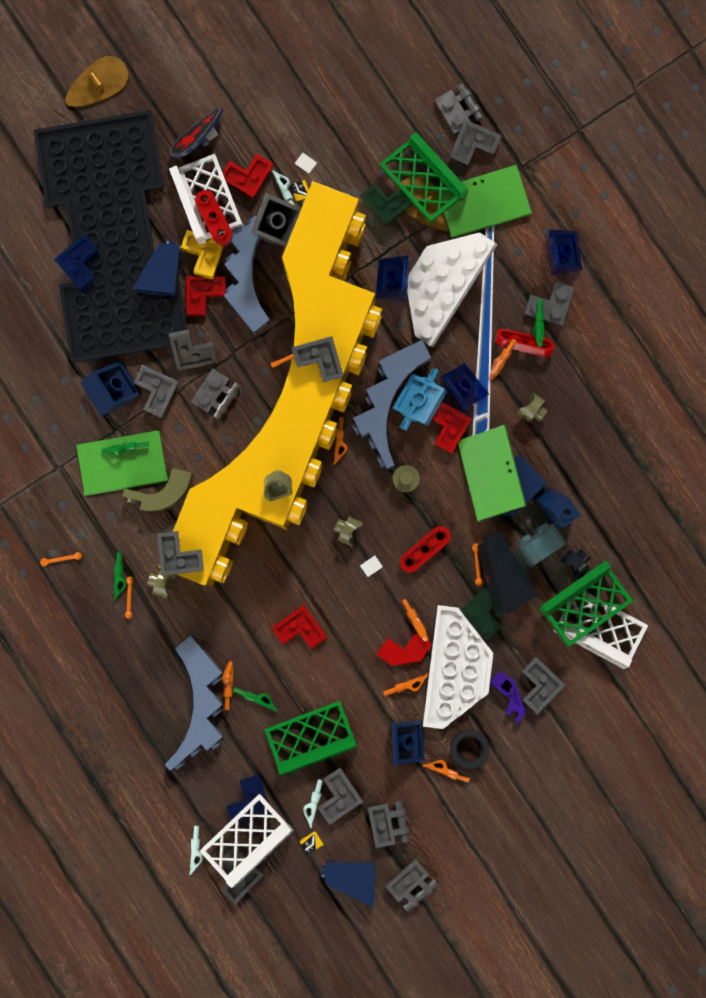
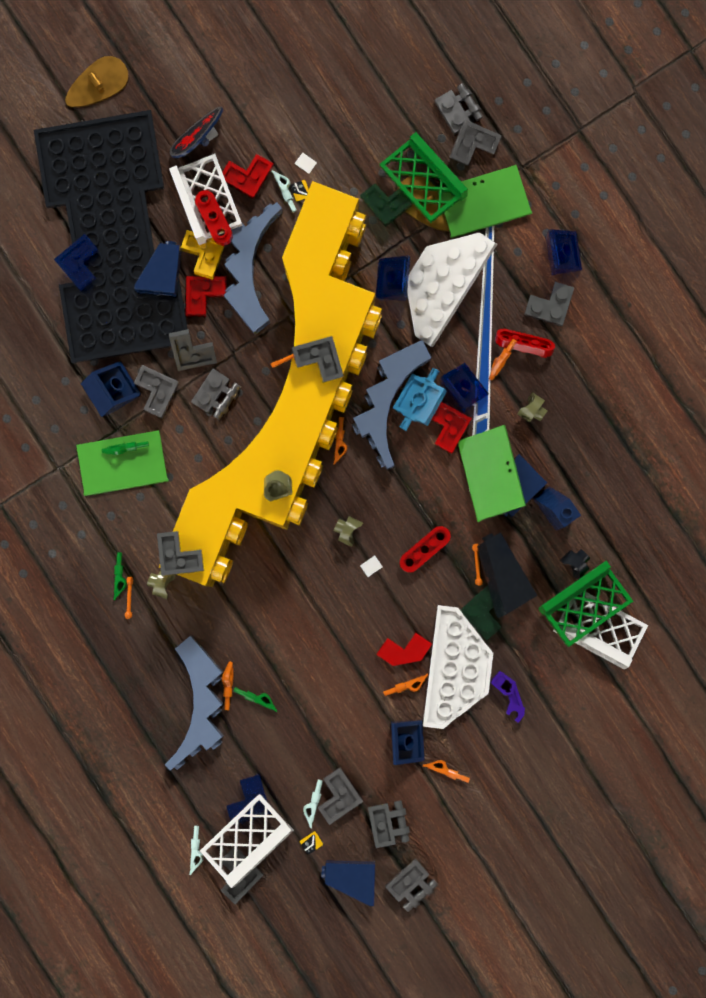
(44, 562): orange hinge -> none
(168, 497): olive arch -> none
(275, 220): dark grey slope -> none
(300, 622): red tile -> none
(316, 755): green fence -> none
(406, 478): olive piece -> none
(417, 623): orange hand -> none
(469, 764): black tyre -> none
(538, 329): green hand -> none
(540, 545): clear light blue brick -> none
(546, 685): dark grey plate -> none

